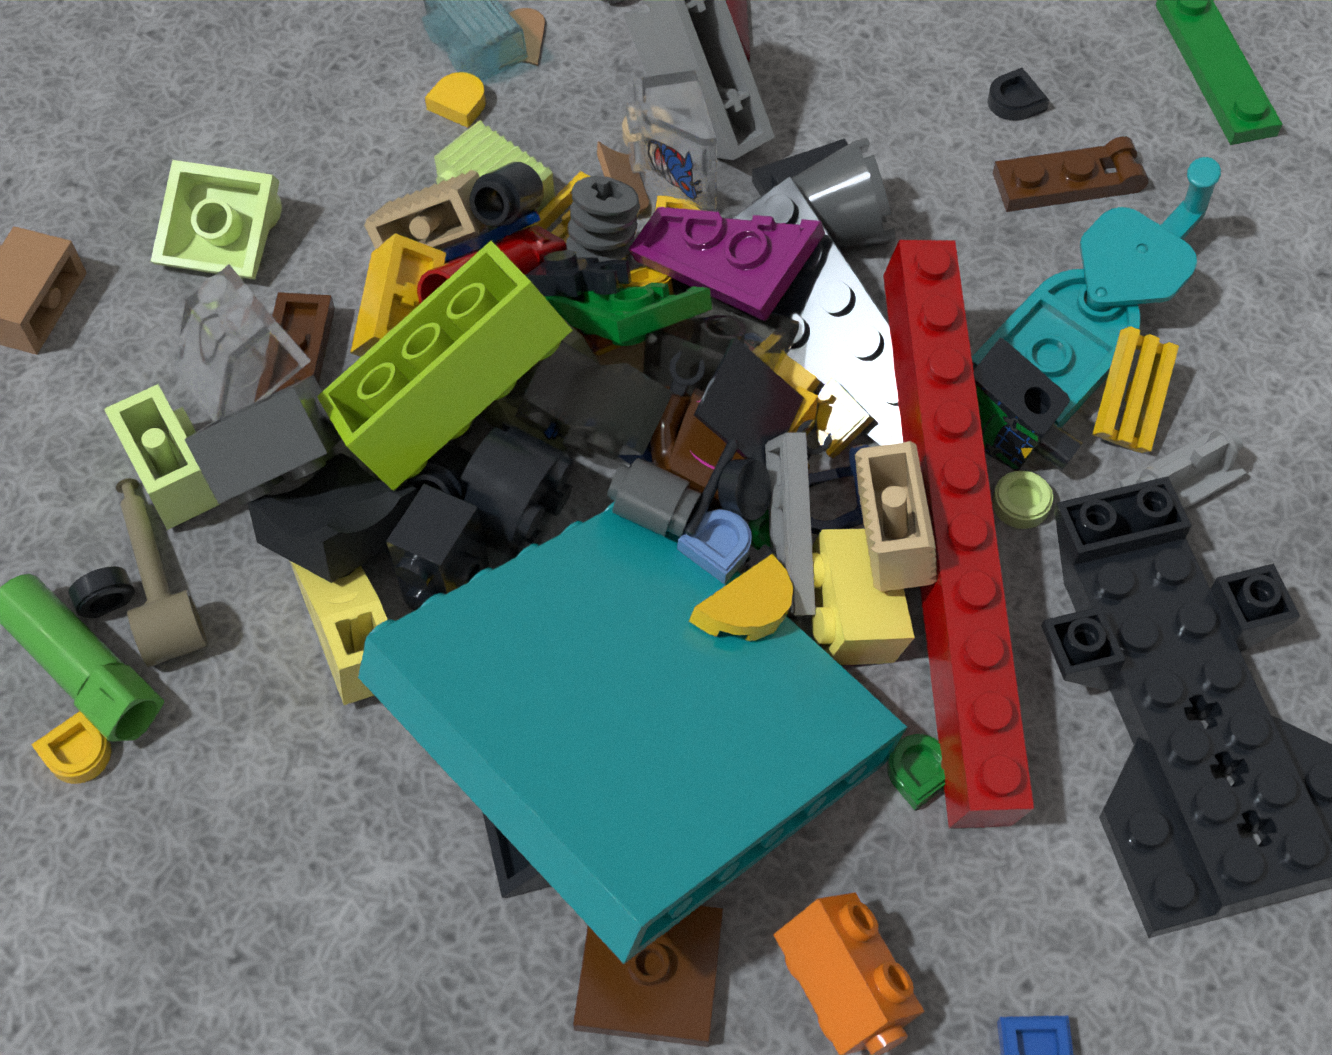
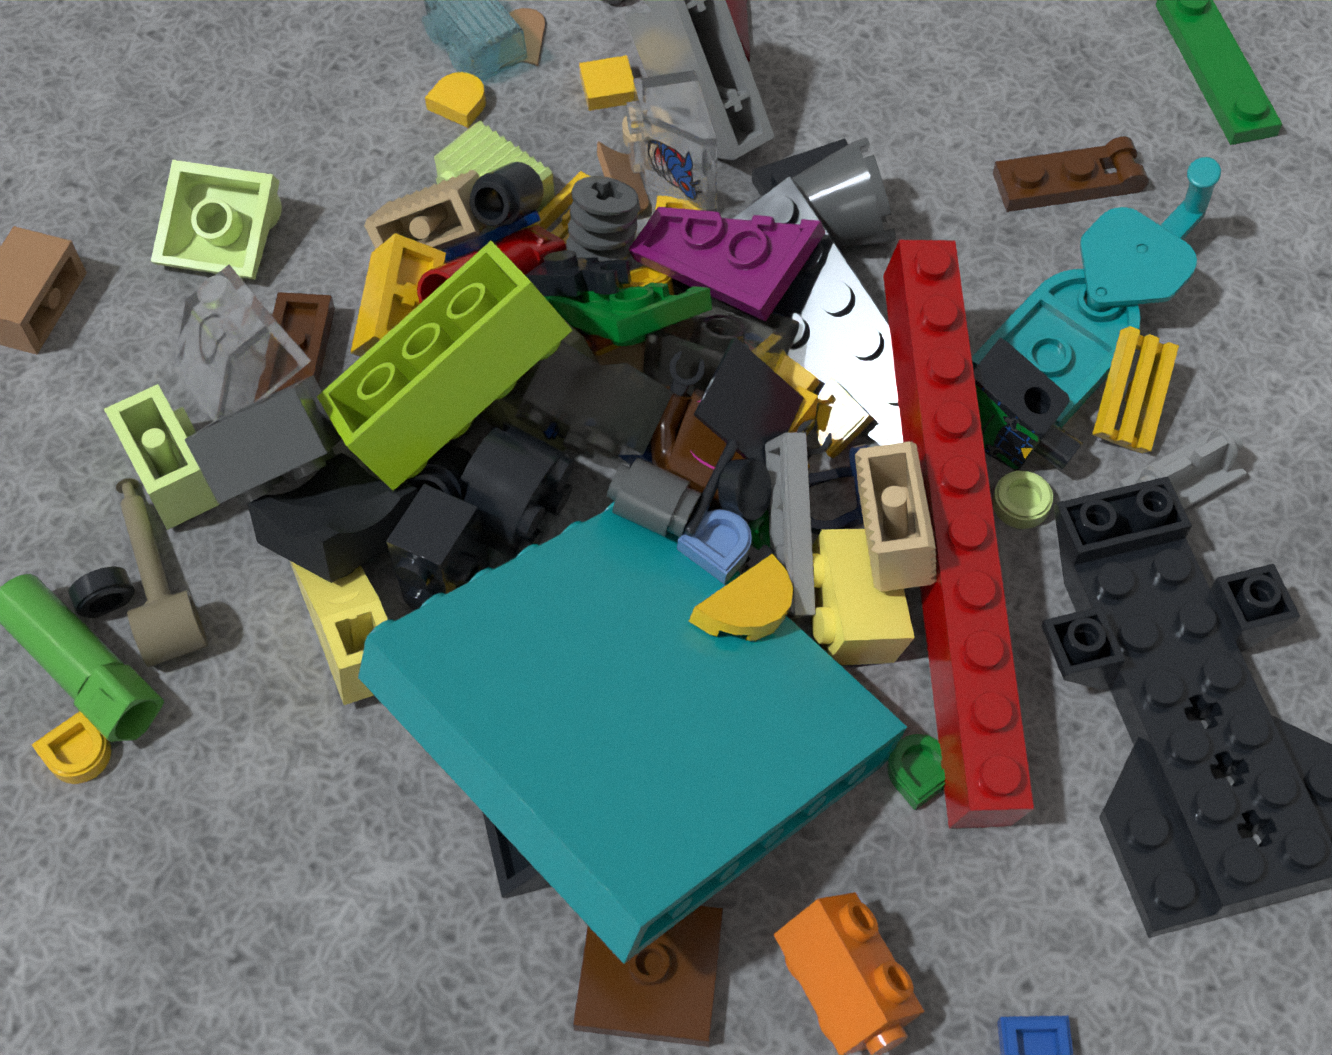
(607, 82): none -> yellow tile
(1016, 96): black tile -> none

